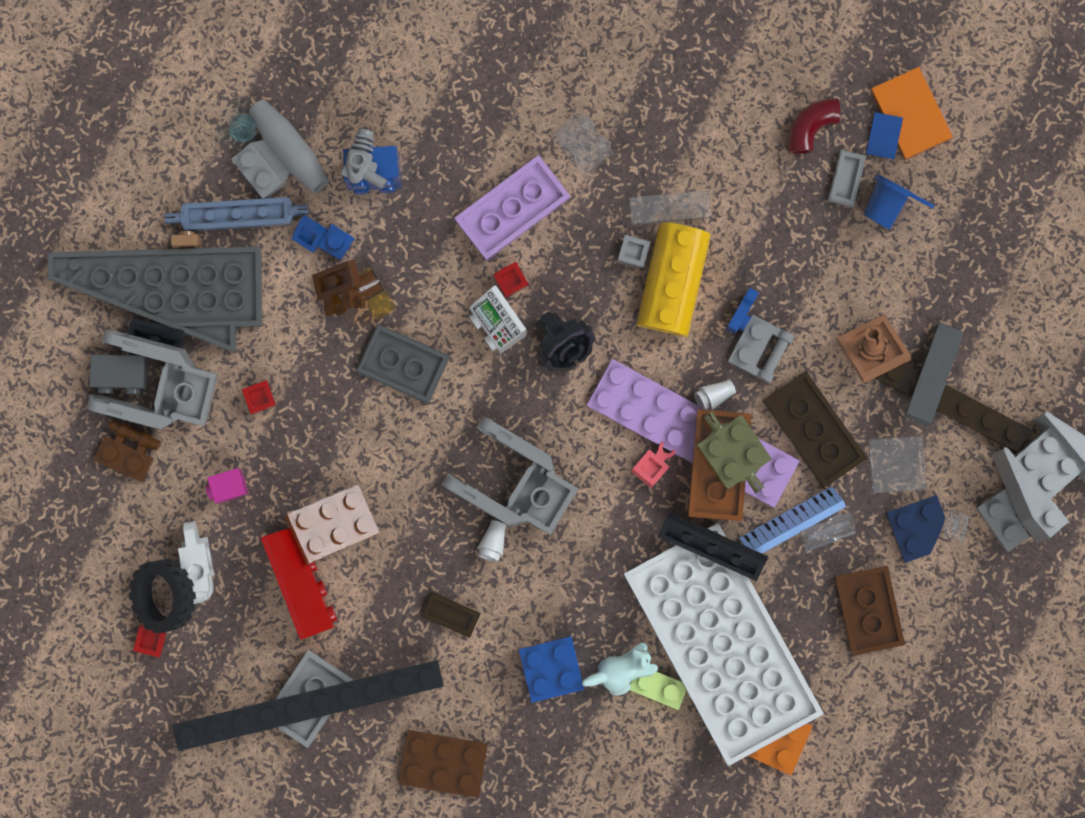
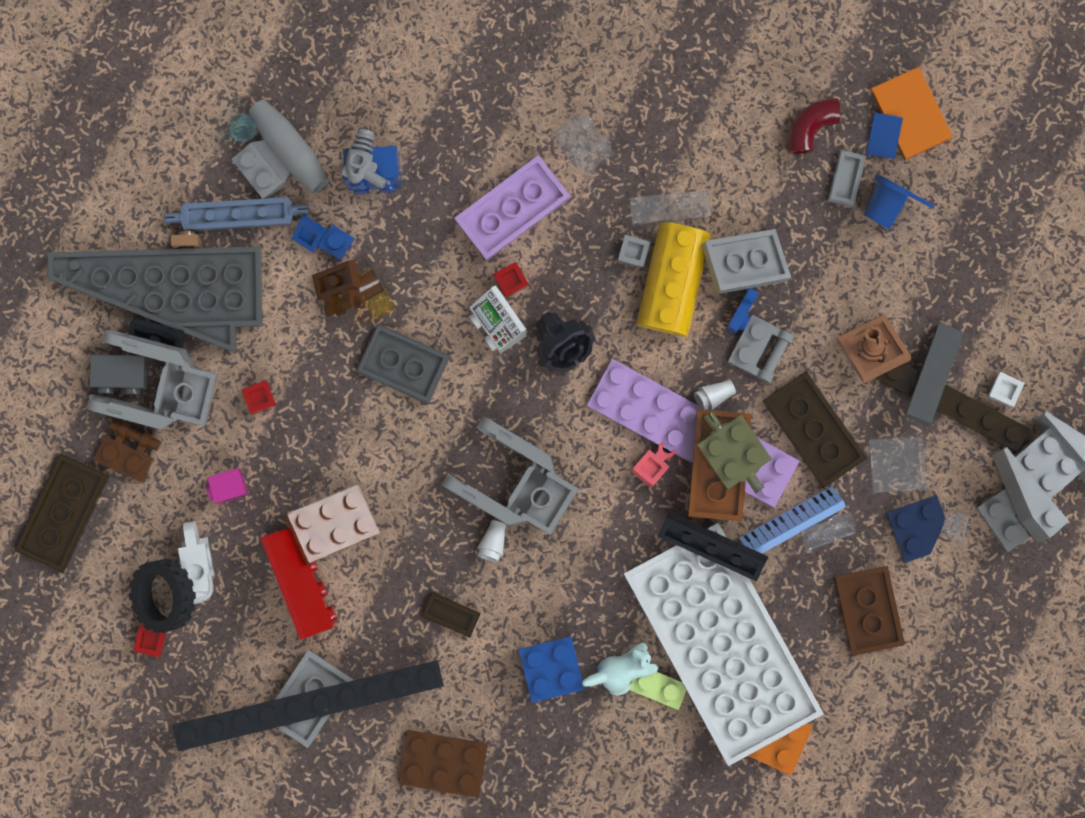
(61, 513): none -> dark brown tile
(746, 261): none -> light grey plate
(1005, 389): none -> white plate

